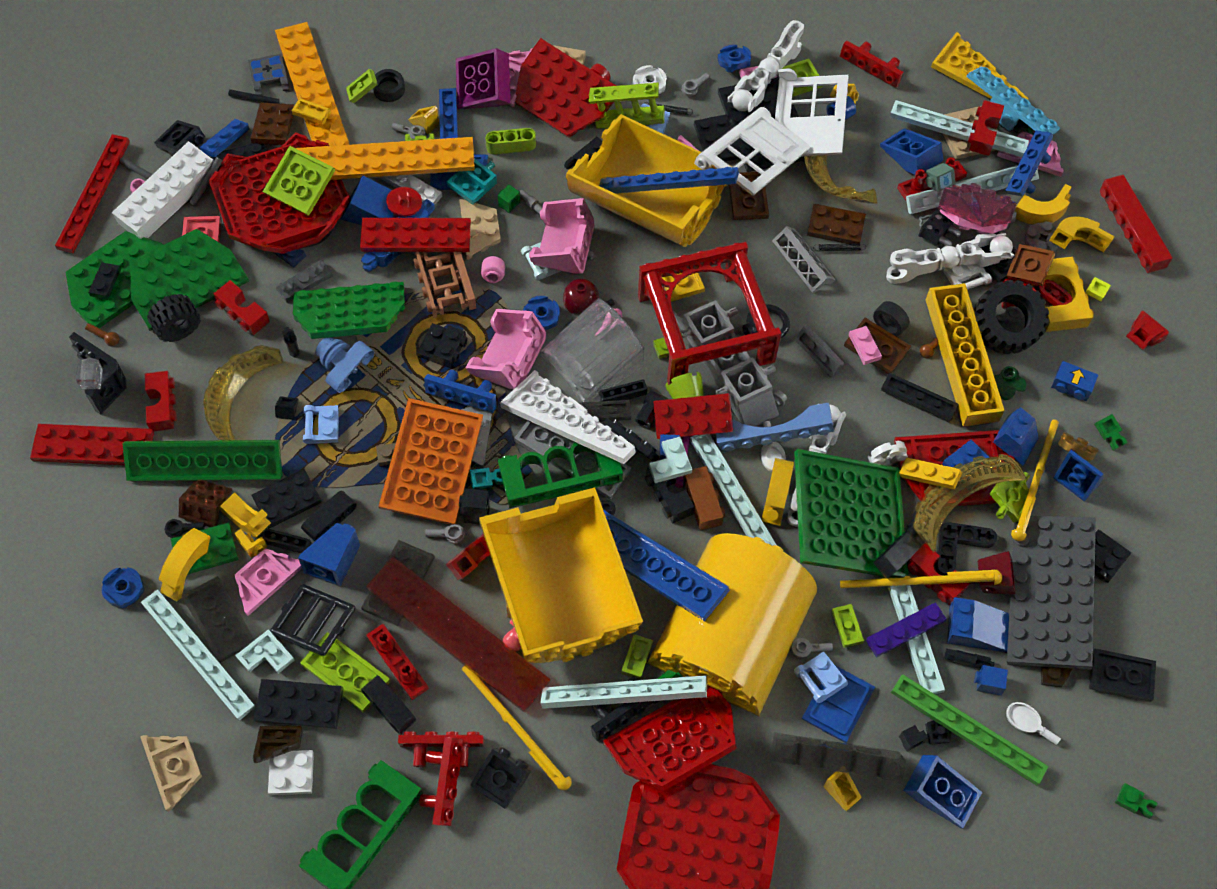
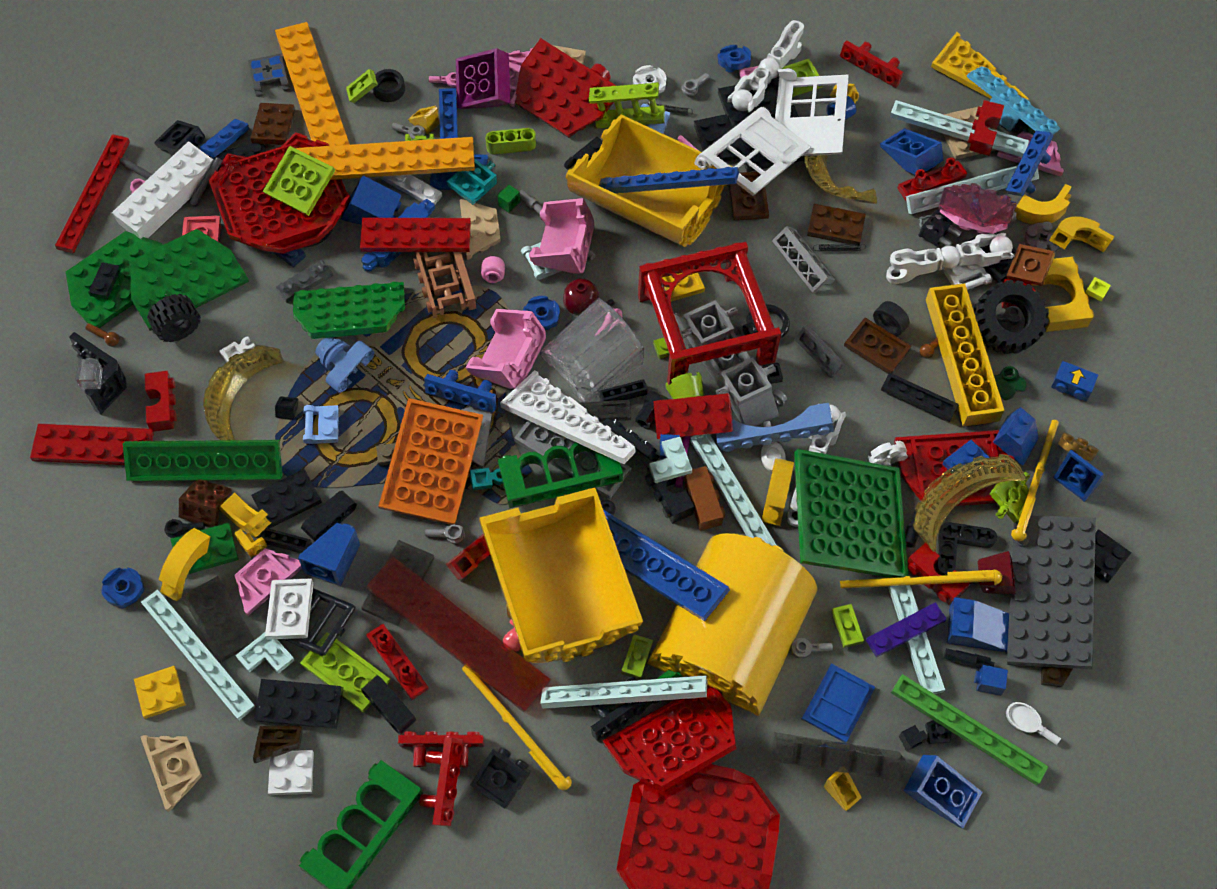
(159, 692): none -> yellow plate
(234, 348): none -> white plate
(250, 318): red arch -> none
(254, 97): black bar -> none
(289, 609): none -> white plate
(291, 341): black piece -> none
(311, 111): yellow plate -> none
(404, 201): red piece -> none
(443, 345): black plate -> none
(450, 79): none -> bright pink plate
(474, 505): black brick -> none
(777, 376): none -> black piece
(826, 673): light blue plate -> none
(865, 345): bright pink plate -> none
(897, 554): black beam -> none
(930, 473): yellow plate -> none
(940, 177): sand green brick -> none
(1055, 294): red plate -> none
(1110, 429): green plate -> none
(1123, 675): black plate -> none
(1133, 800): green plate -> none
(1135, 224): red brick -> none
(1148, 330): red piece -> none

